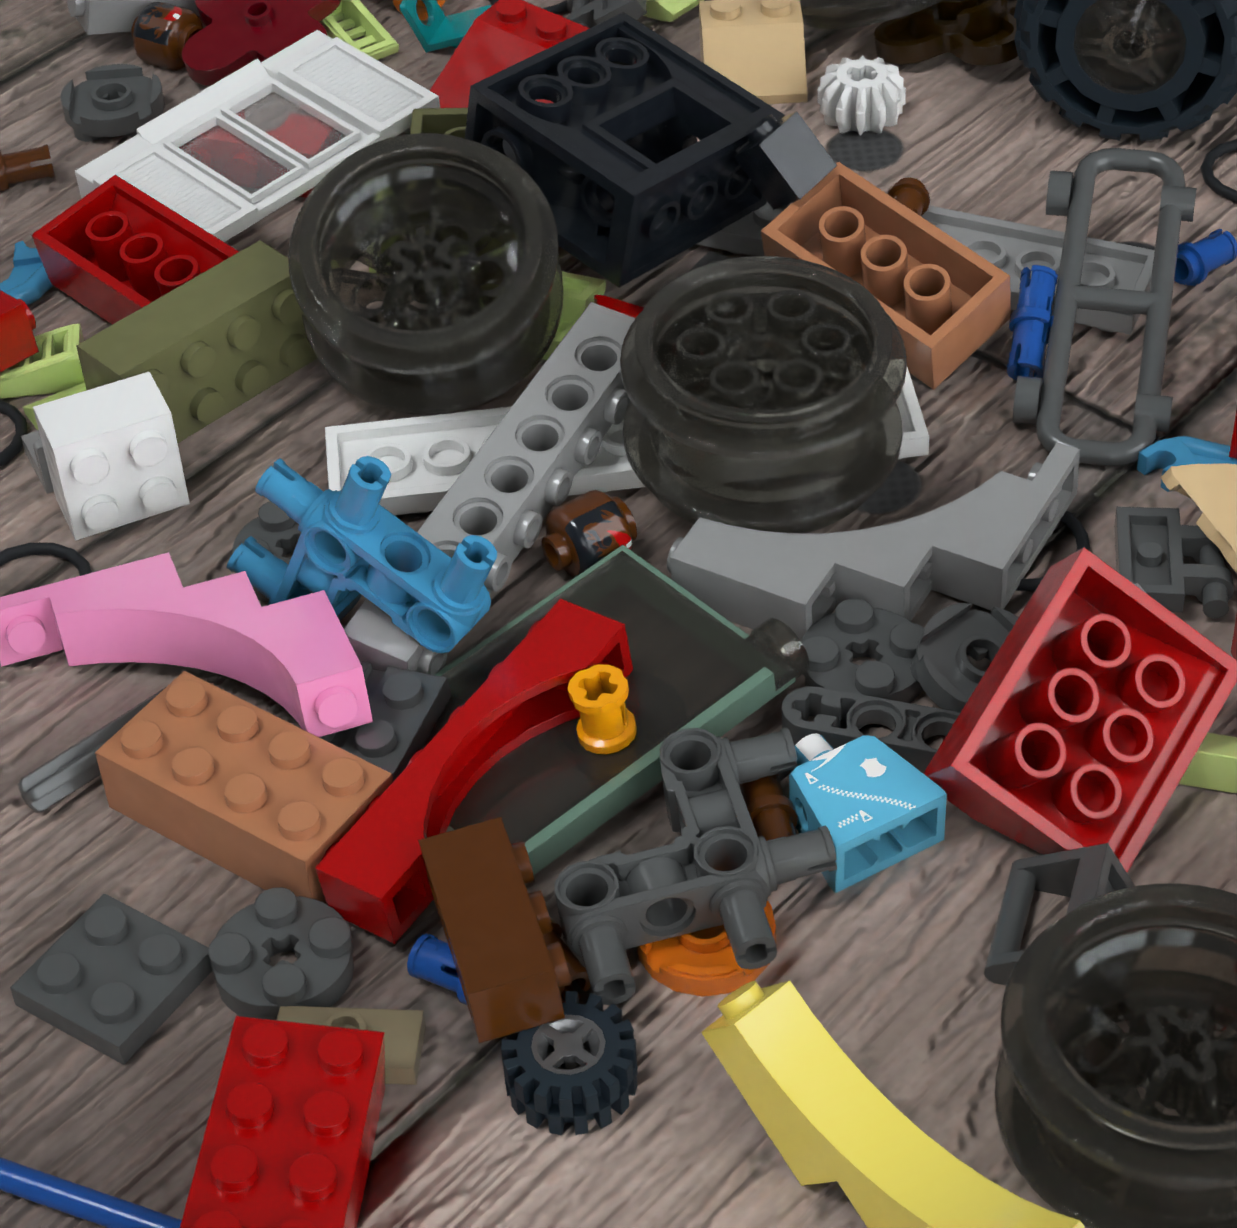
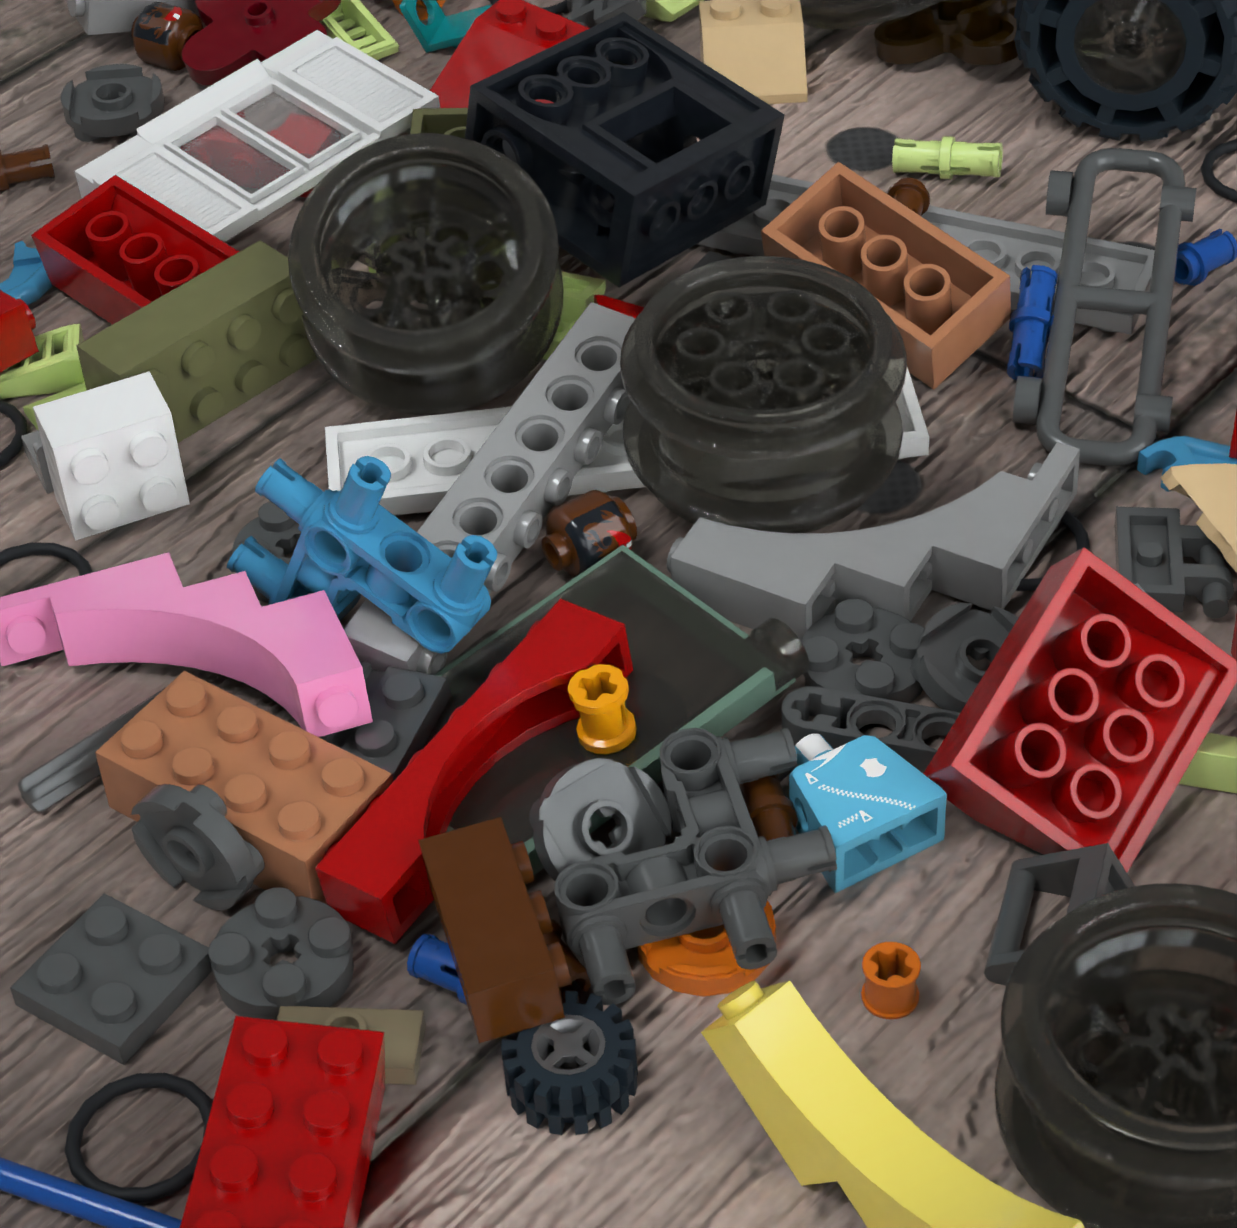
(103, 1096): none -> black piece
(192, 841): none -> dark grey plate
(600, 786): none -> dark grey plate
(784, 159): brick -> none
(861, 95): white gear -> none
(890, 980): none -> orange axle
(947, 157): none -> yellowish green pin

